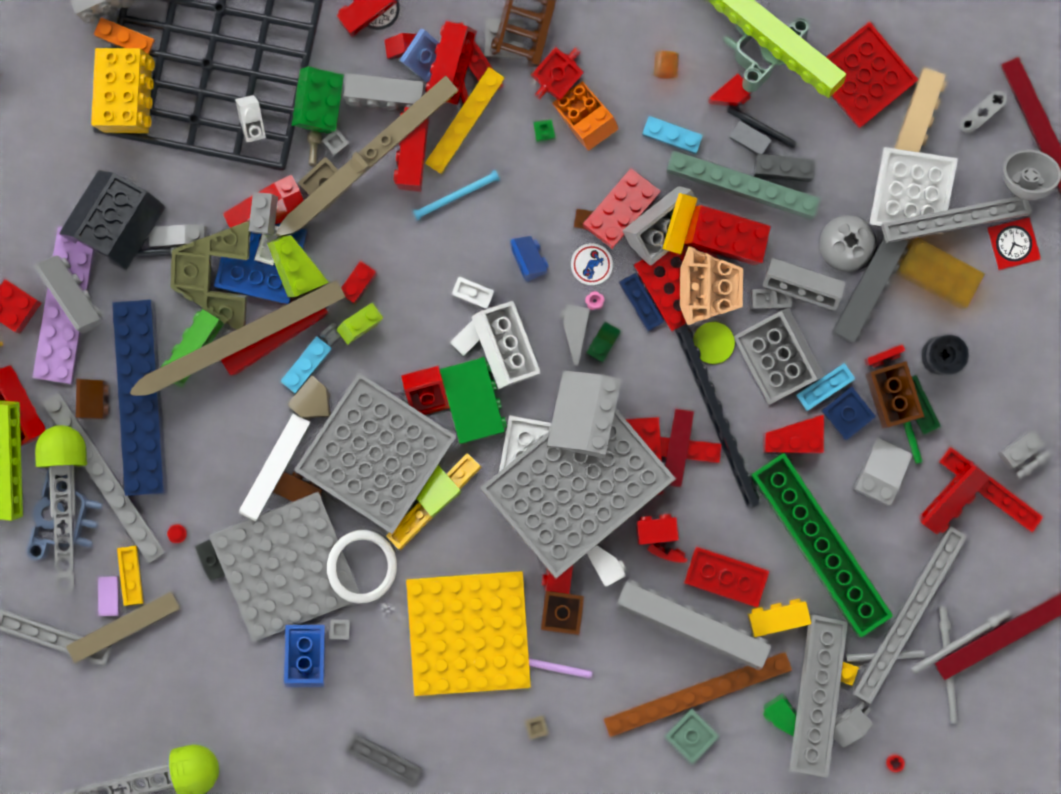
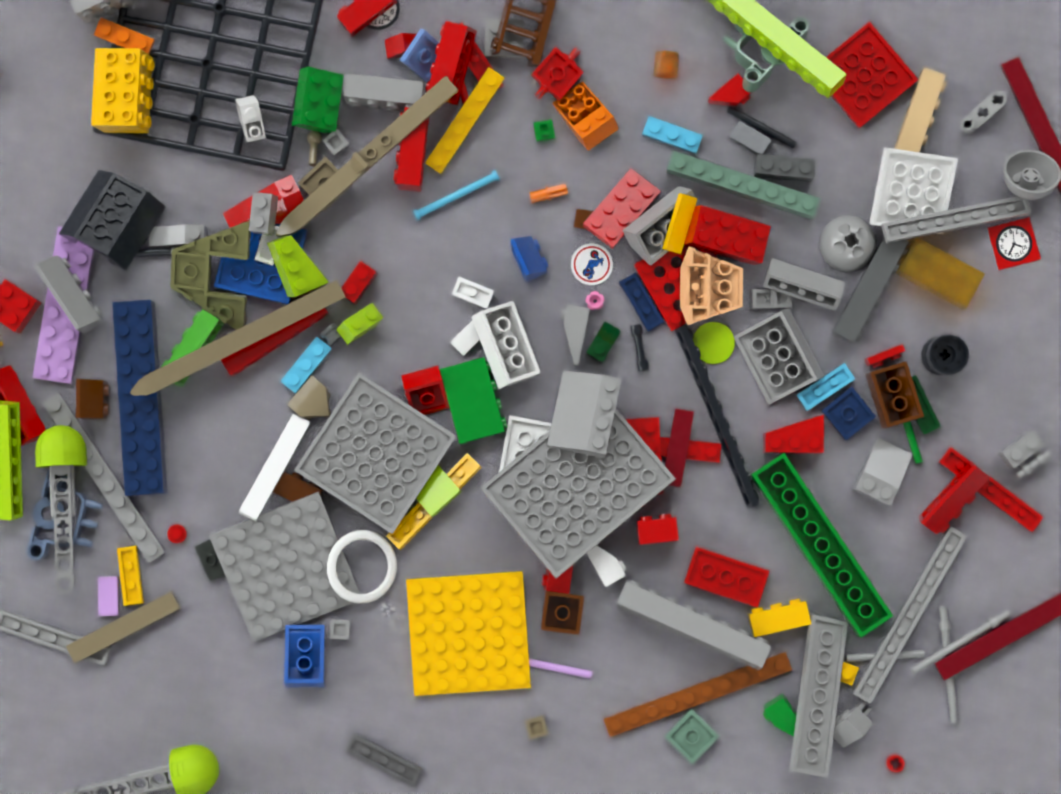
(548, 193): none -> orange axle
(636, 331): none -> black bar
(672, 555): red slope -> none

